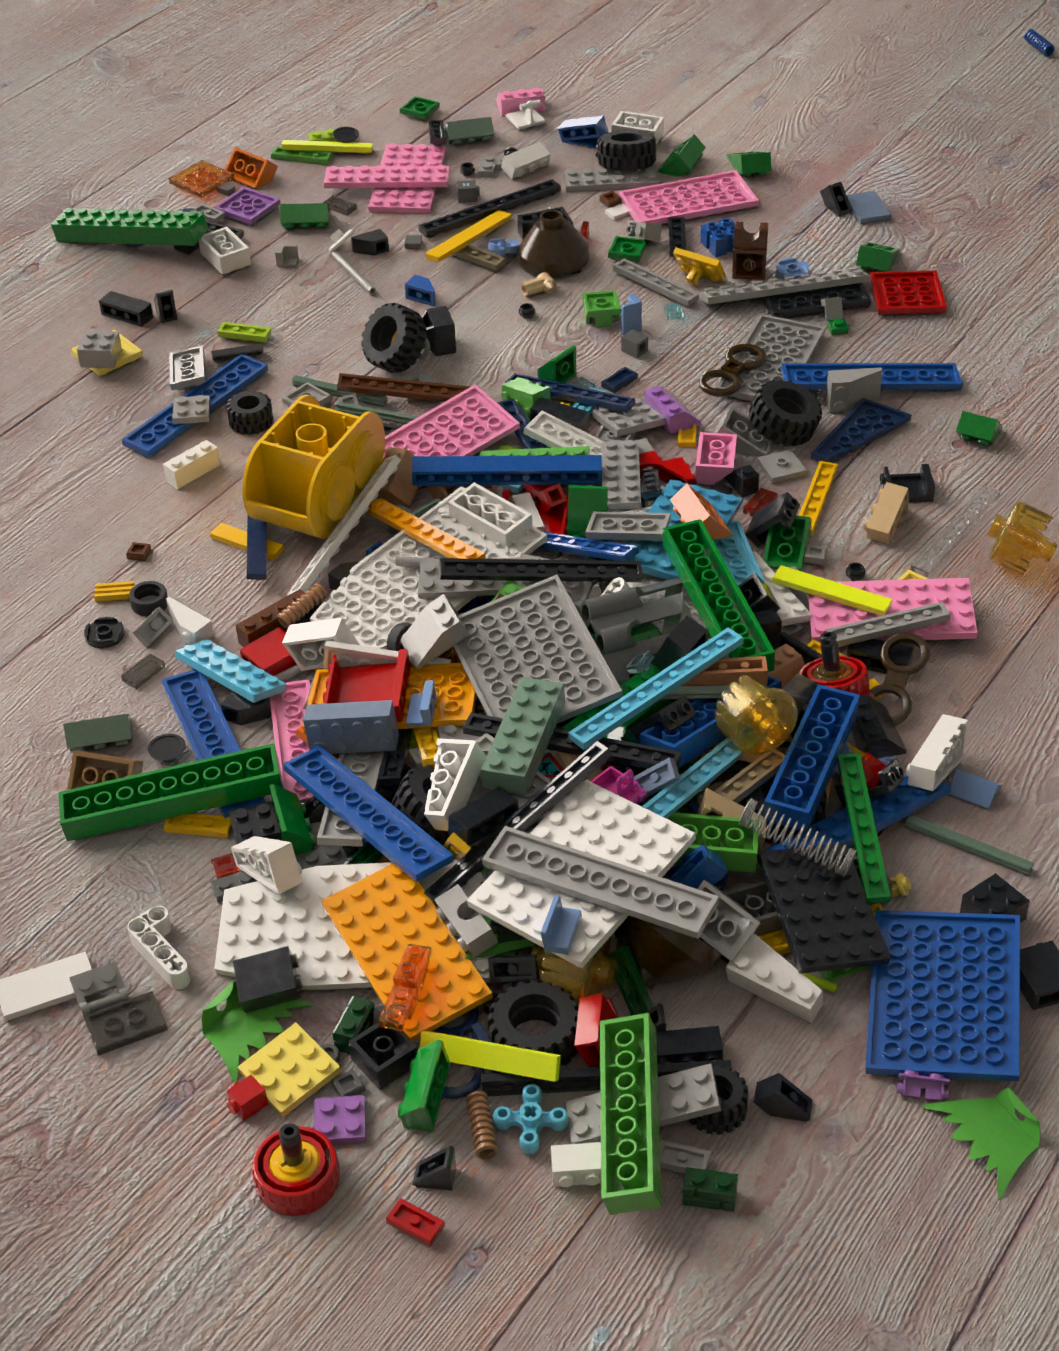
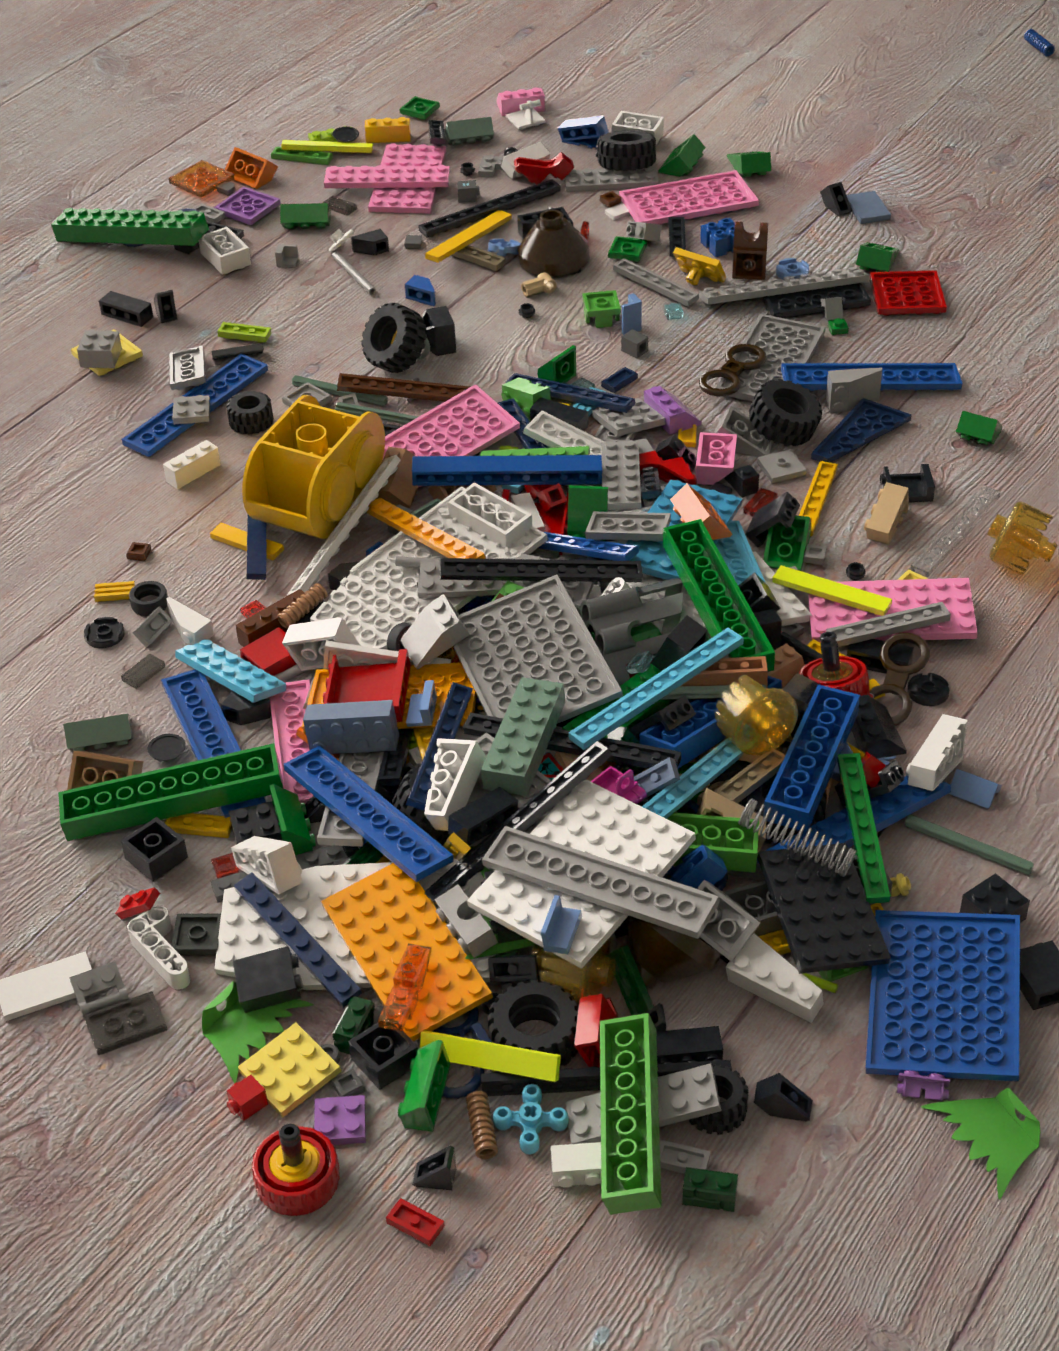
(137, 903): none -> red plate
(154, 849): none -> black brick
(196, 934): none -> pearl dark grey plate
(251, 608): none -> clear red tile
(295, 936): none -> dark blue plate
(387, 130): none -> yellow brick
(446, 728): none -> dark blue tile
(538, 170): none -> red arch
(674, 448): none -> black slope
(928, 689): none -> black tile

